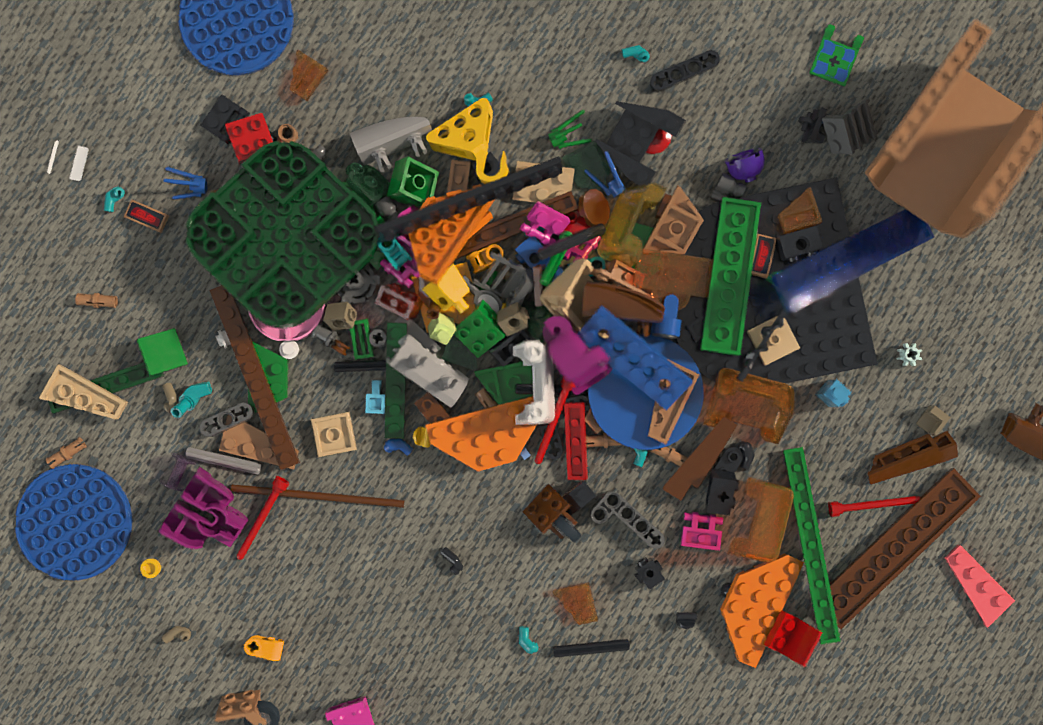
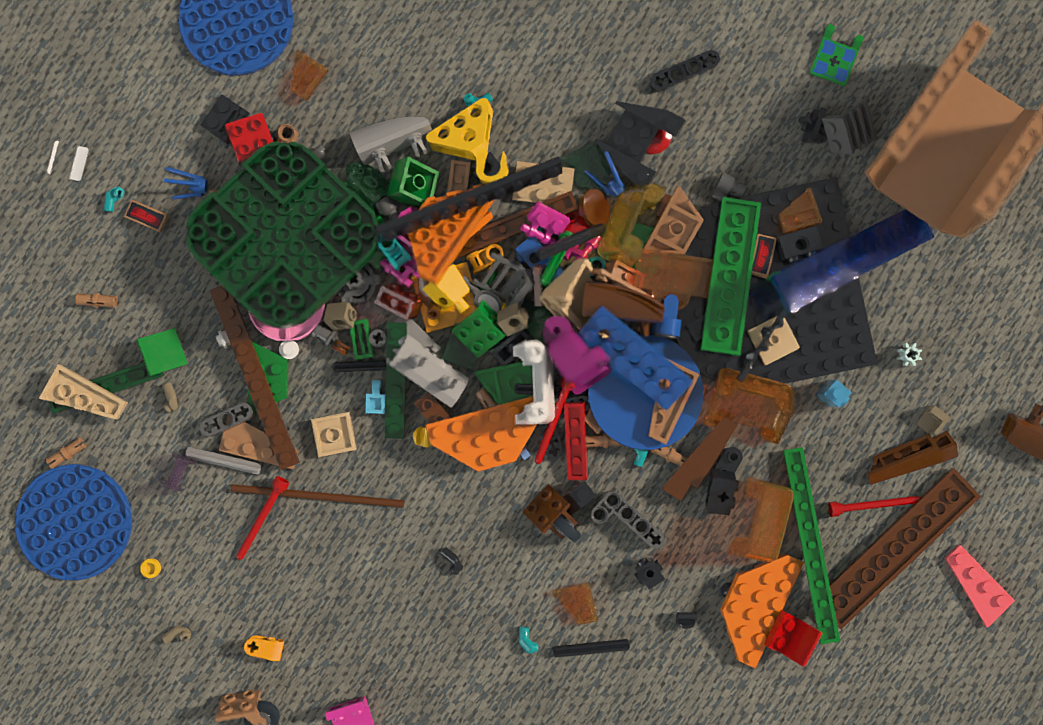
(190, 398): teal arm -> none
(193, 528): magenta piece -> none
(397, 444): blue arm -> none
(442, 328): yellowish green brick -> none
(558, 136): green plant -> none
(637, 52): teal arm -> none
(702, 537): dark pink plate -> none
(746, 165): dark purple cylinder -> none
(748, 453): black arm -> none

